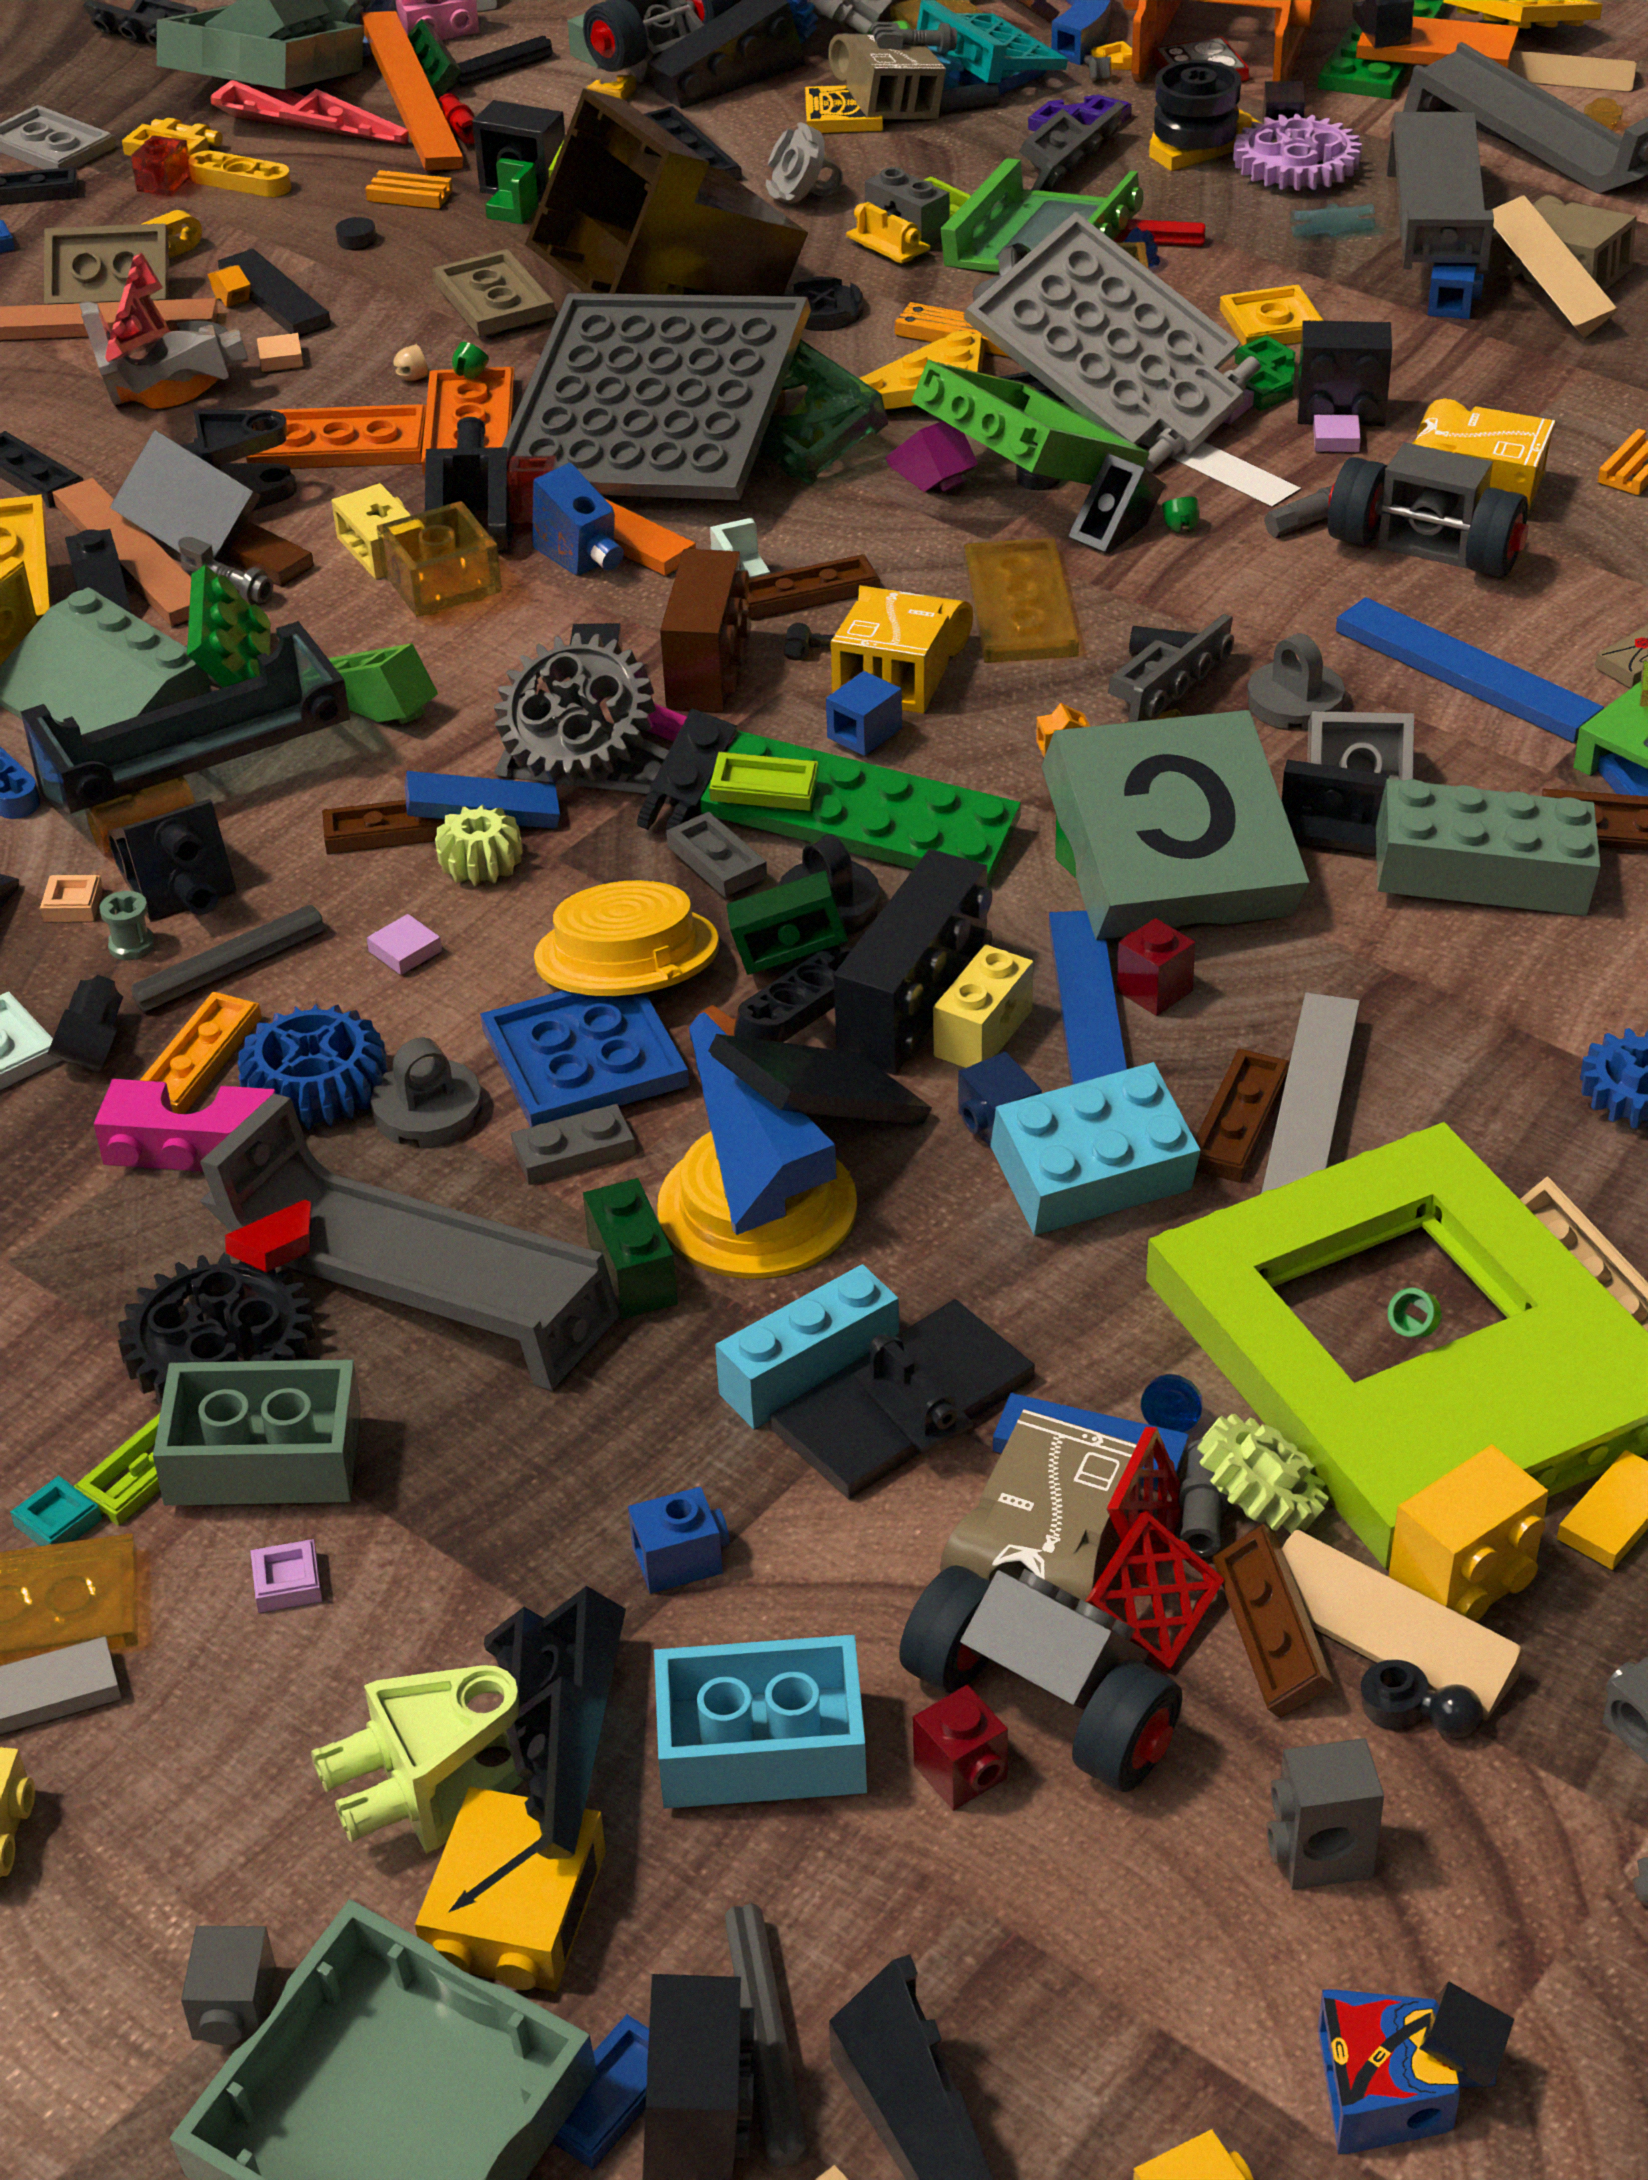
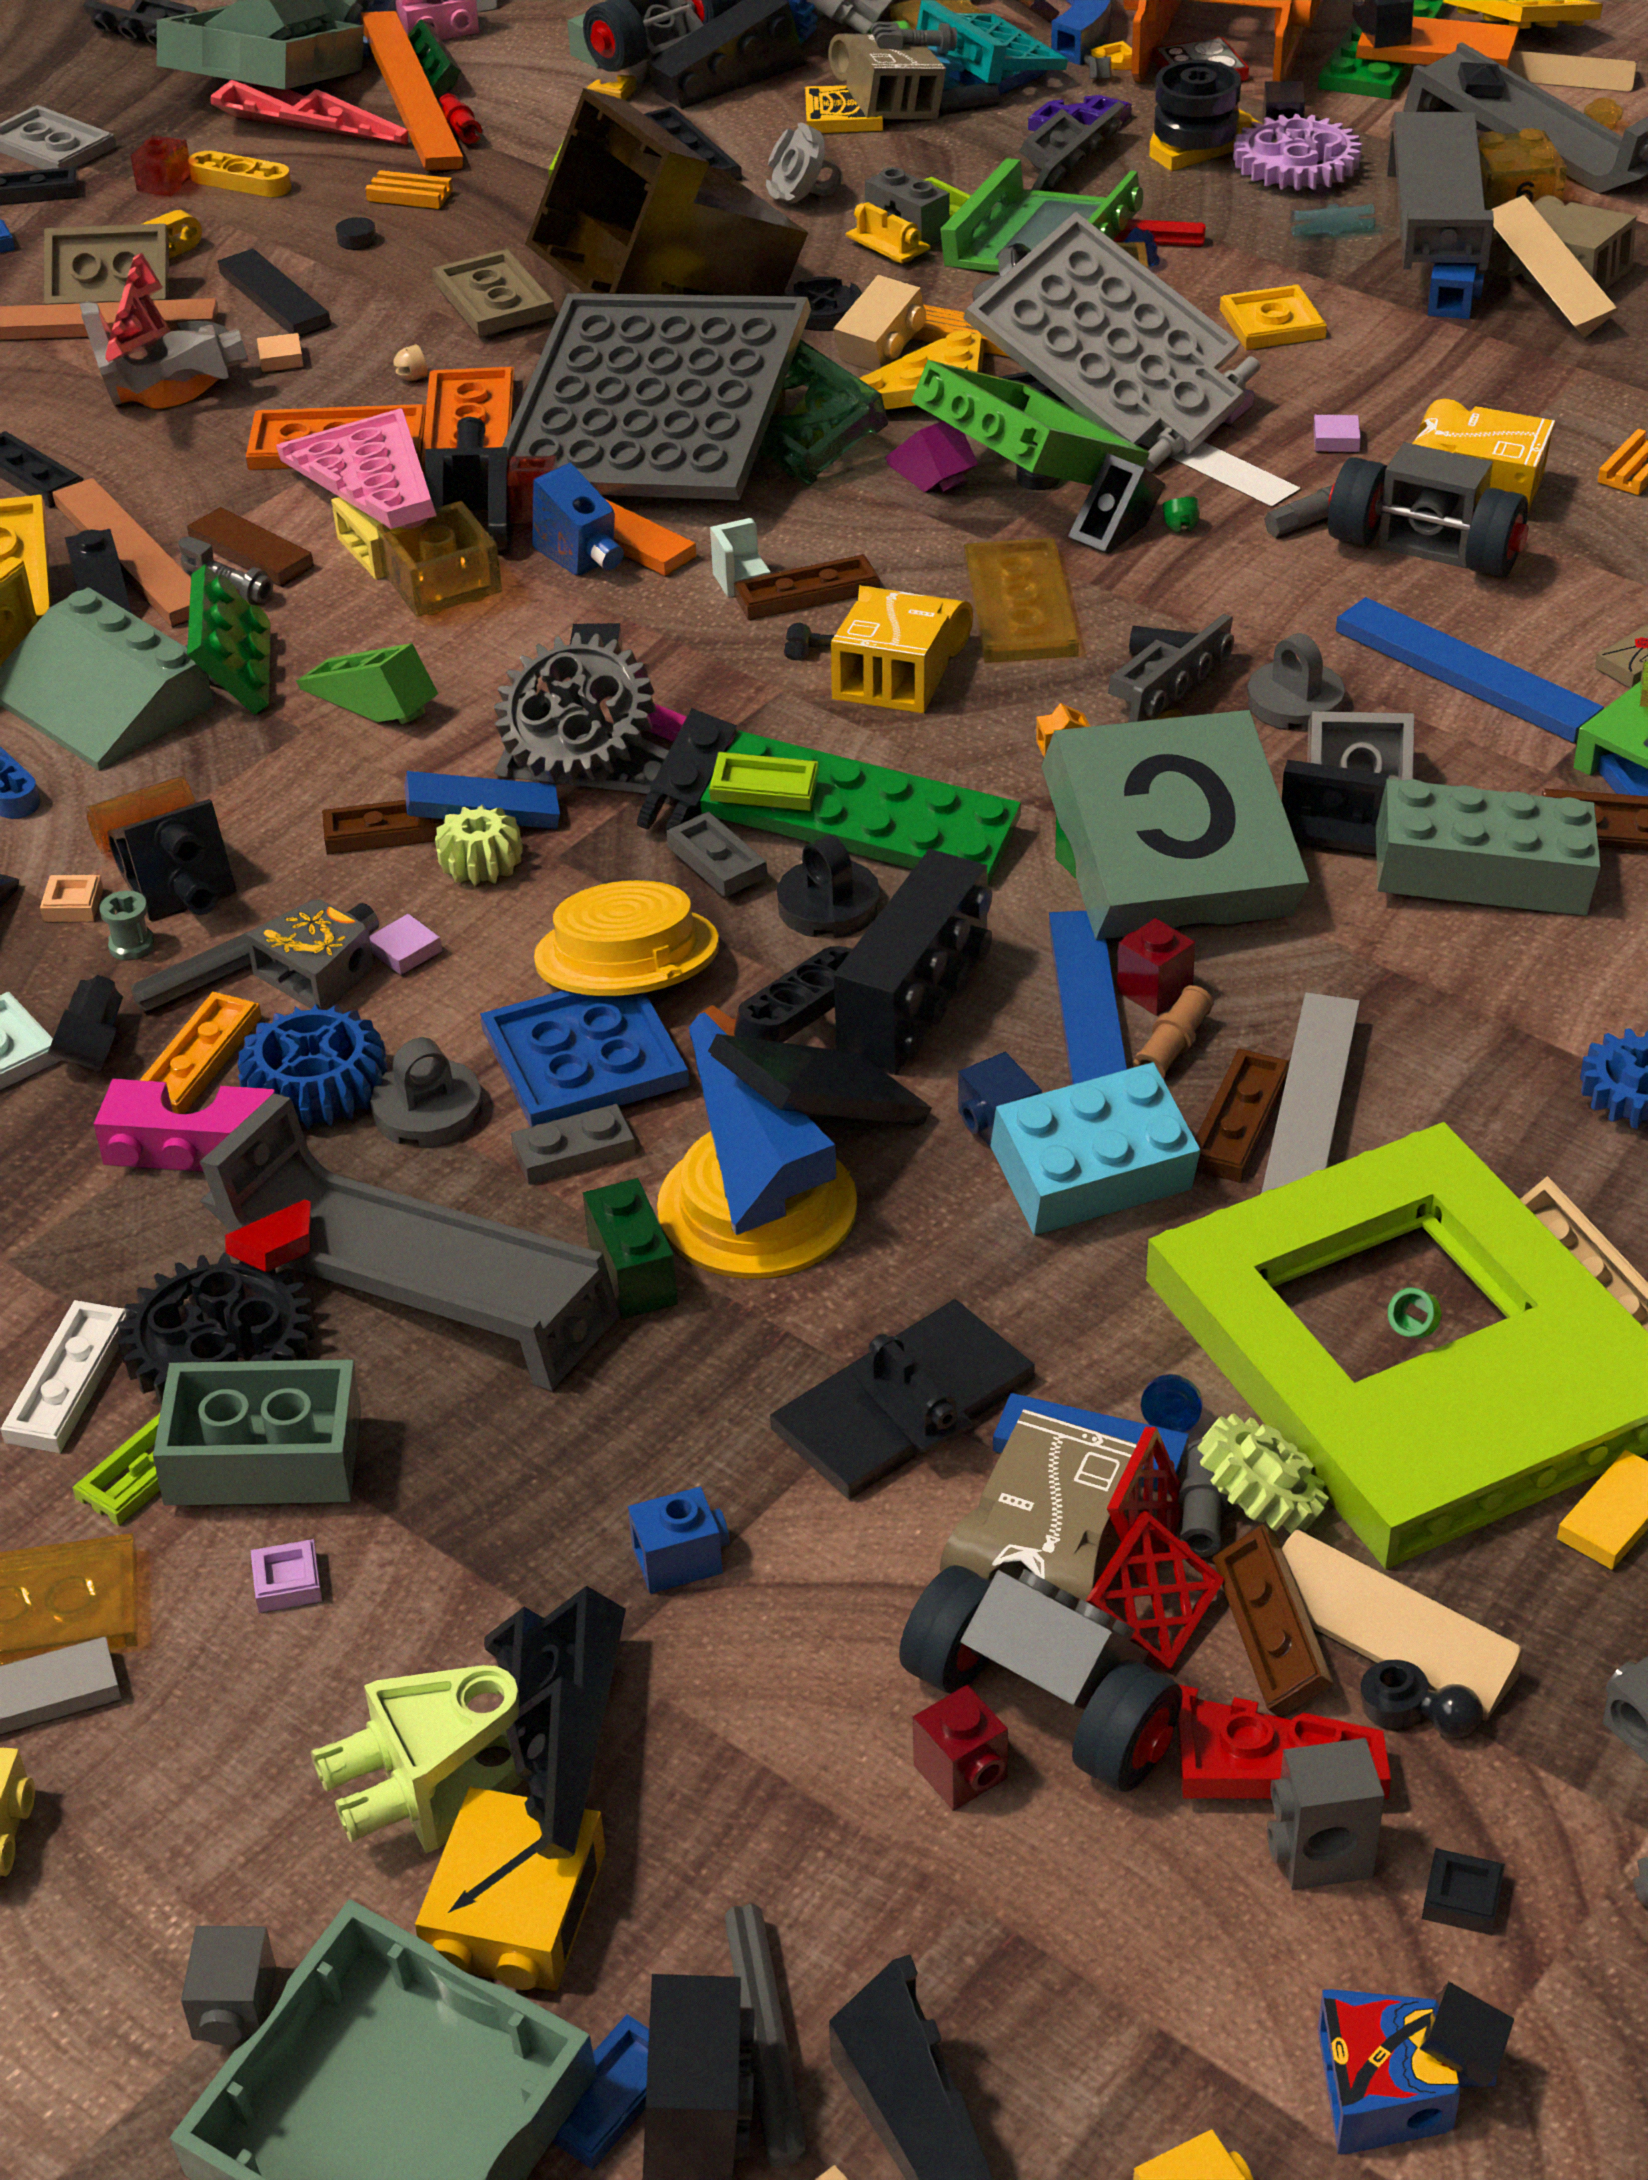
(56, 1514): teal tile -> none
(65, 1378): none -> white tile
(183, 496): tile -> none
(197, 136): yellow plate -> none
(230, 285): light orange piece -> none
(235, 434): black piece -> none
(290, 698): black windscreen -> none
(314, 951): none -> dark grey torso
(368, 466): none -> bright pink wing
(469, 360): green hinge -> none
(504, 59): black axle -> none
(516, 193): green panel -> none
(519, 135): black brick -> none
(704, 630): reddish brown brick -> none
(759, 1721): medium azure brick -> none
(786, 922): dark green brick -> none
(803, 1344): medium azure brick -> none
(864, 713): blue brick -> none
(880, 323): none -> tan brick
(983, 1007): light yellow brick -> none
(1175, 1030): none -> medium nougat pin
(1240, 1750): none -> red wing
(1276, 376): green tile -> none
(1344, 370): black brick -> none
(1463, 1891): none -> black tile
(1471, 1534): yellow brick -> none
(1481, 79): none -> black tile
(1519, 166): none -> clear yellow brick

